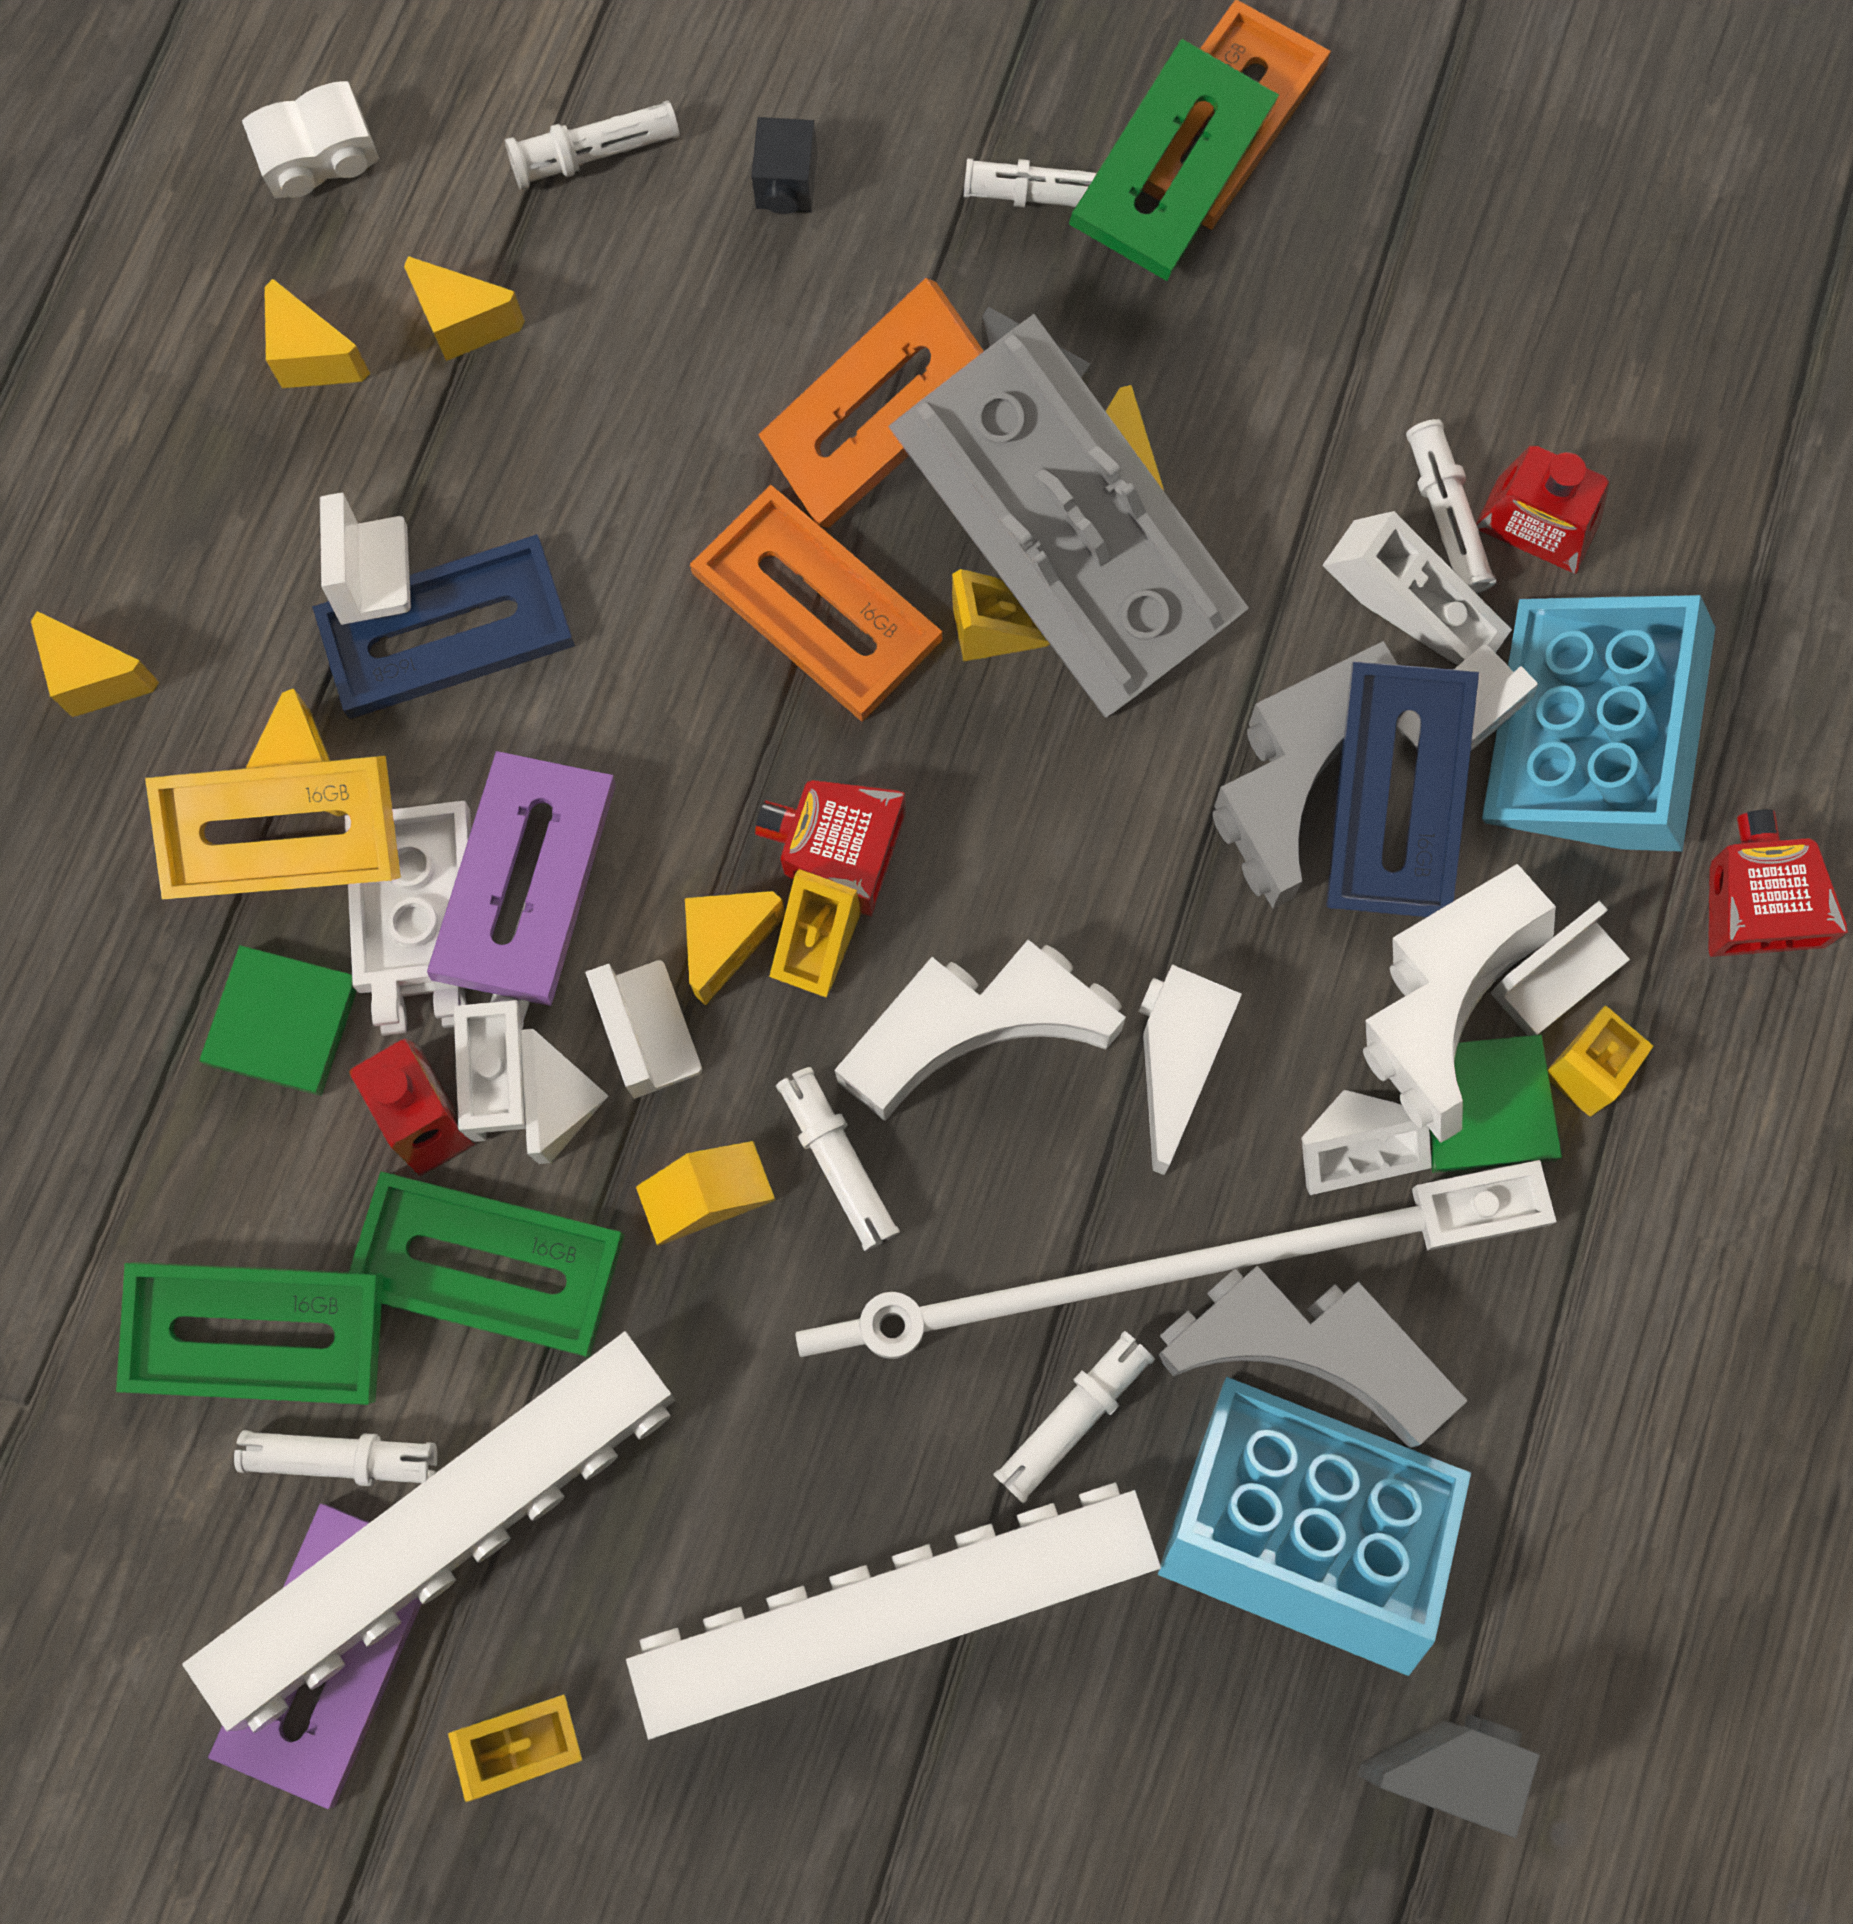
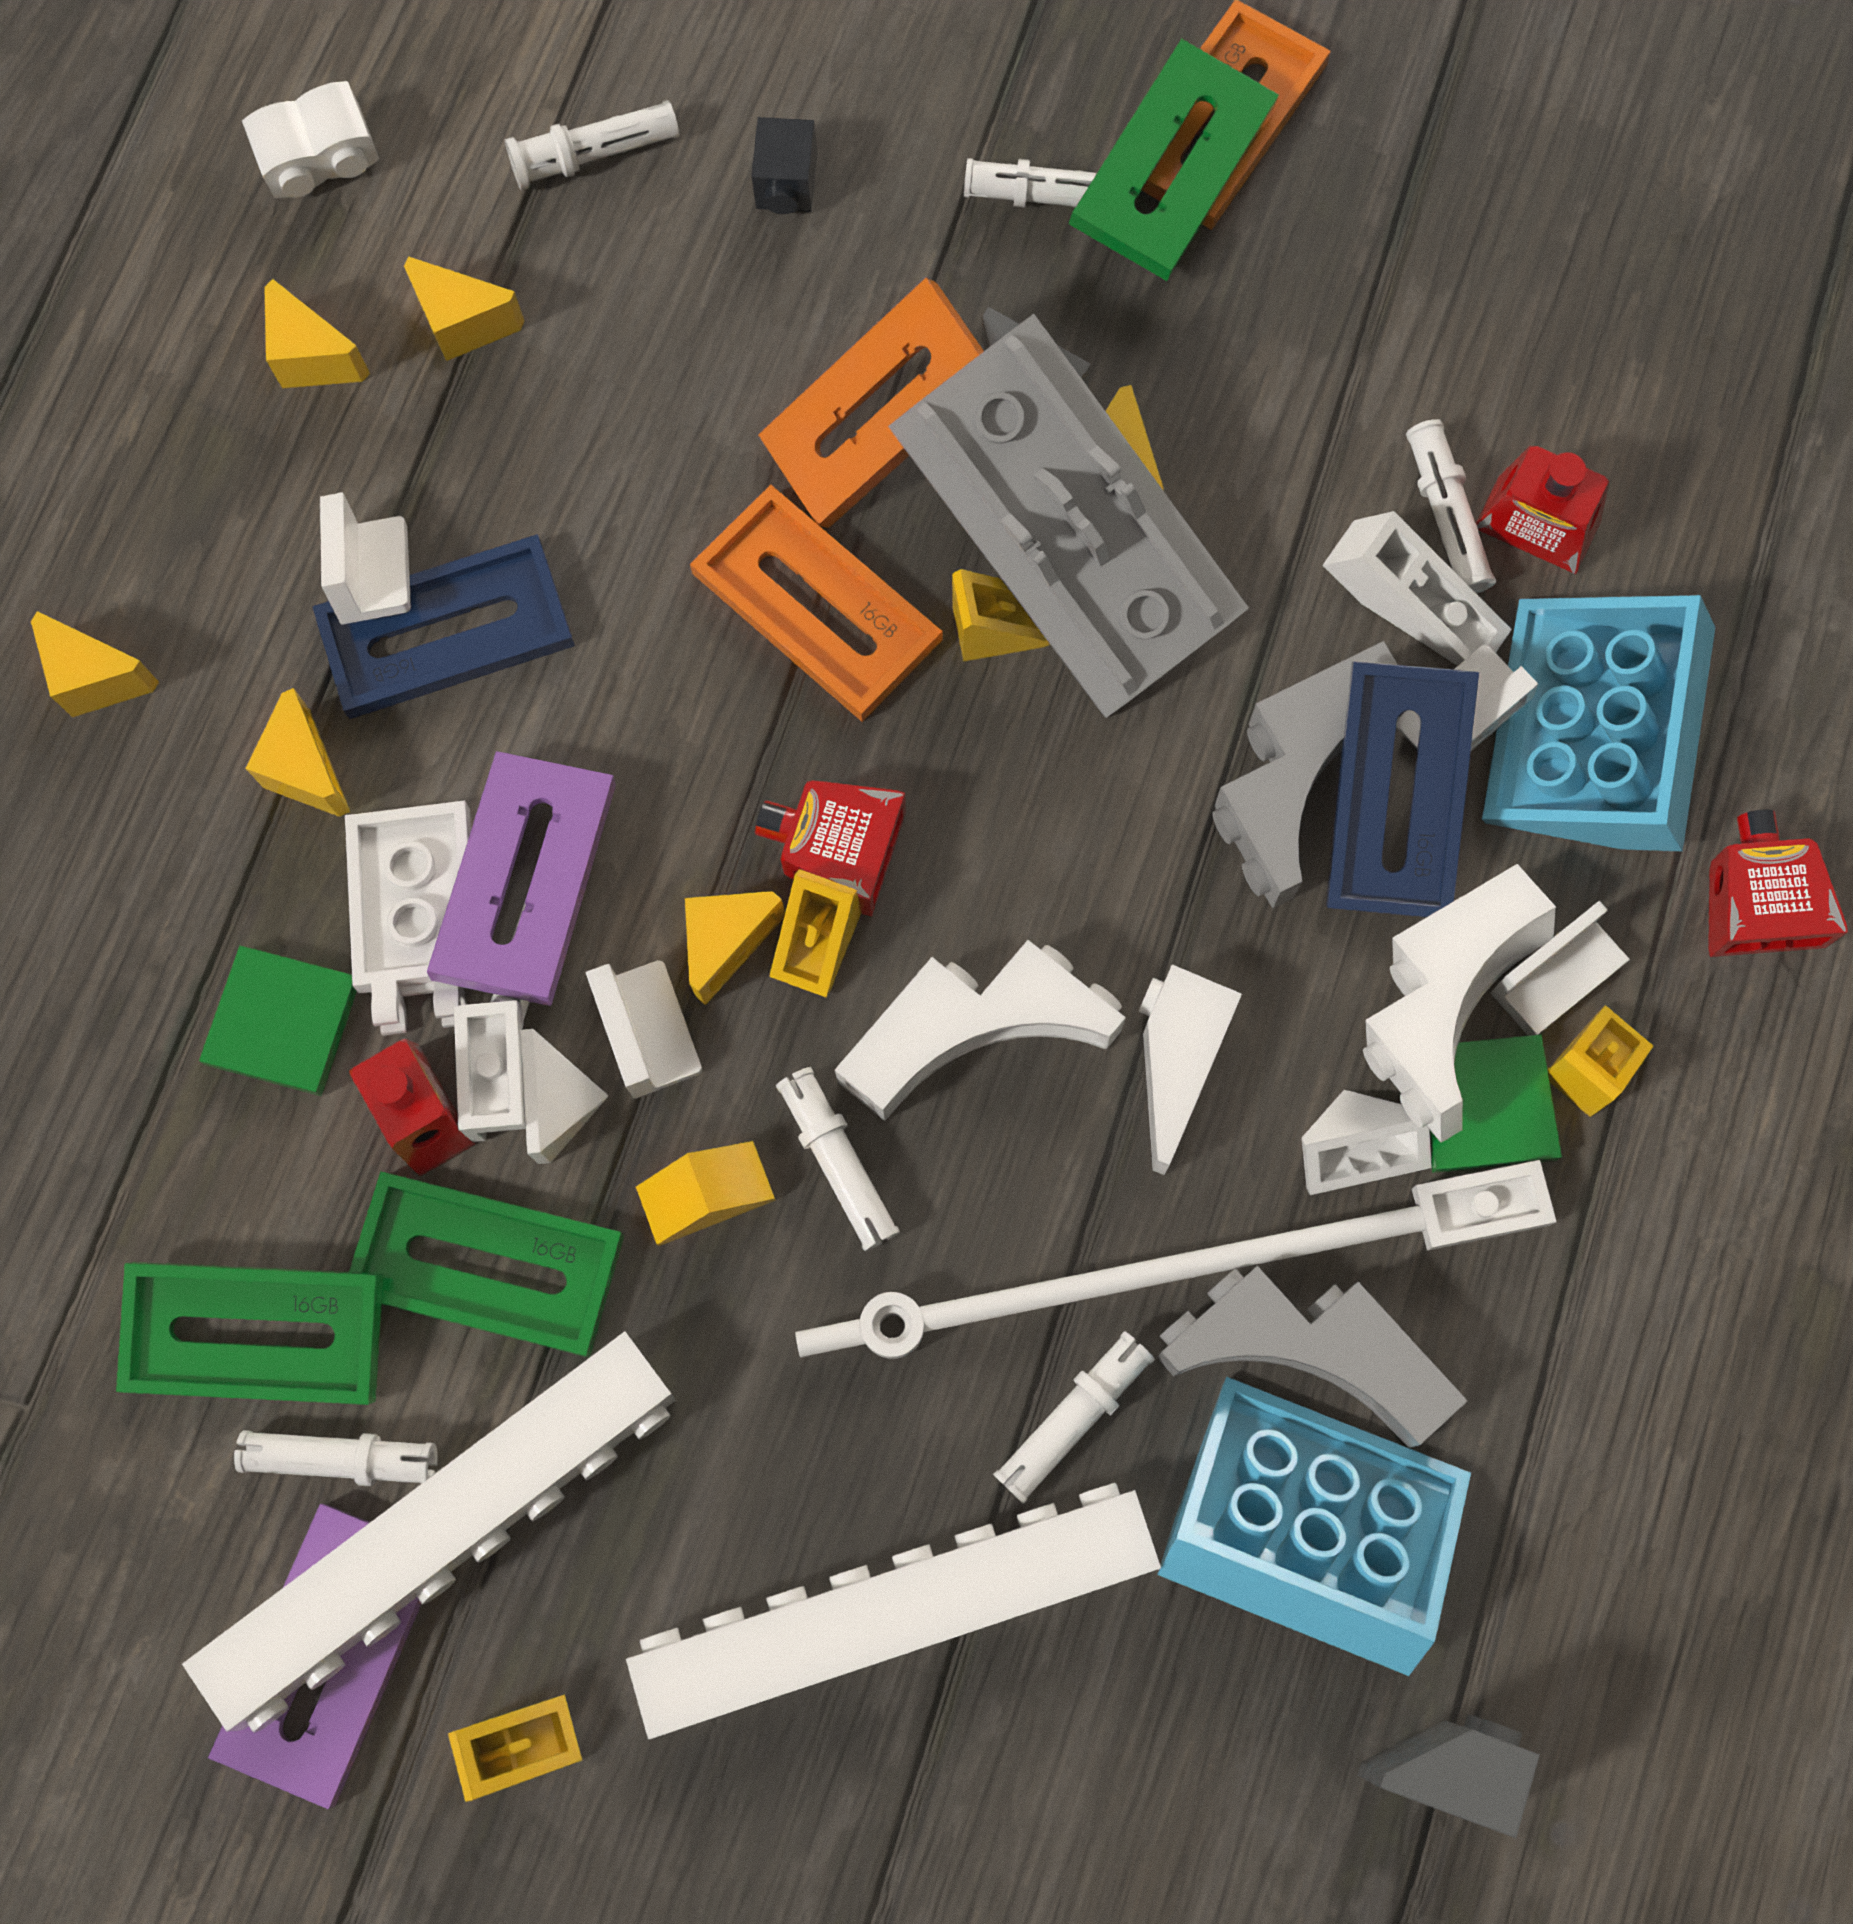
(195, 867): yellow piece -> none

